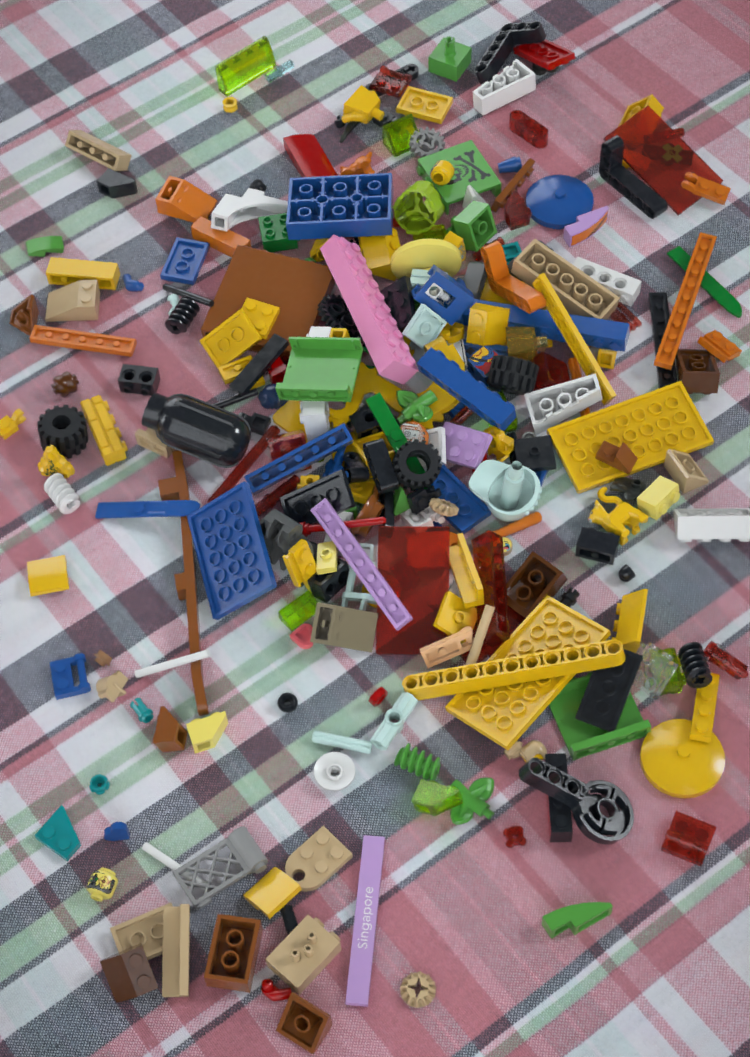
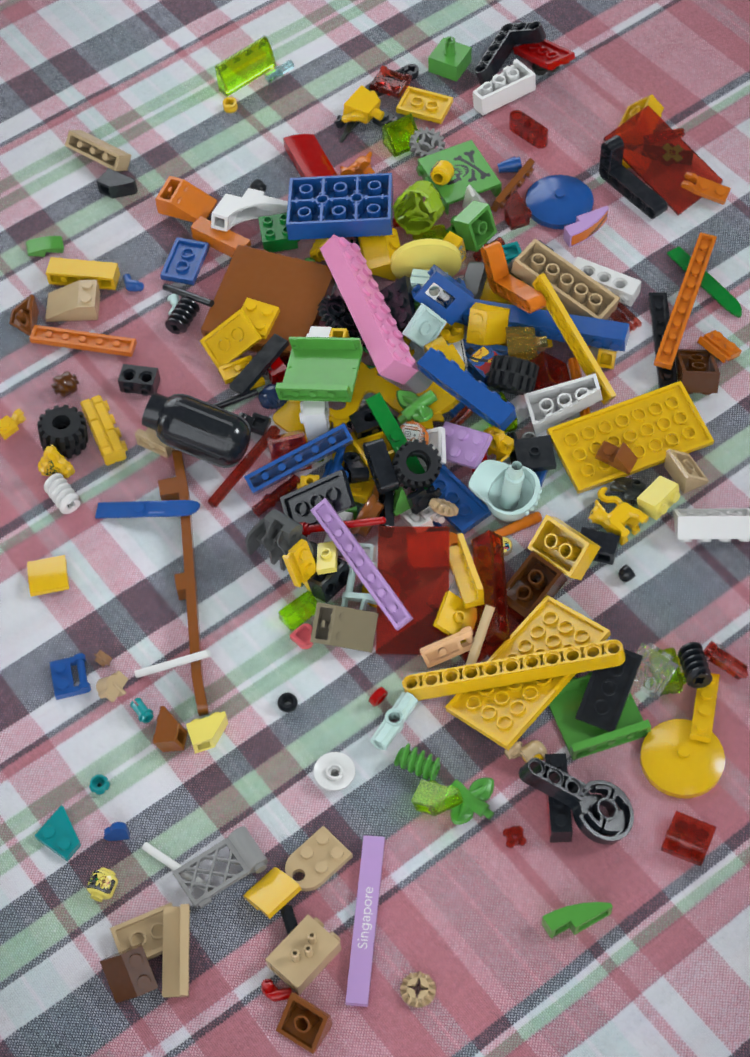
(231, 551): blue plate -> none
(233, 953): dark orange brick -> none
(342, 742): light aqua axle -> none
(563, 547): none -> yellow brick
(569, 597): black pin -> none
(631, 619): yellow slope -> none

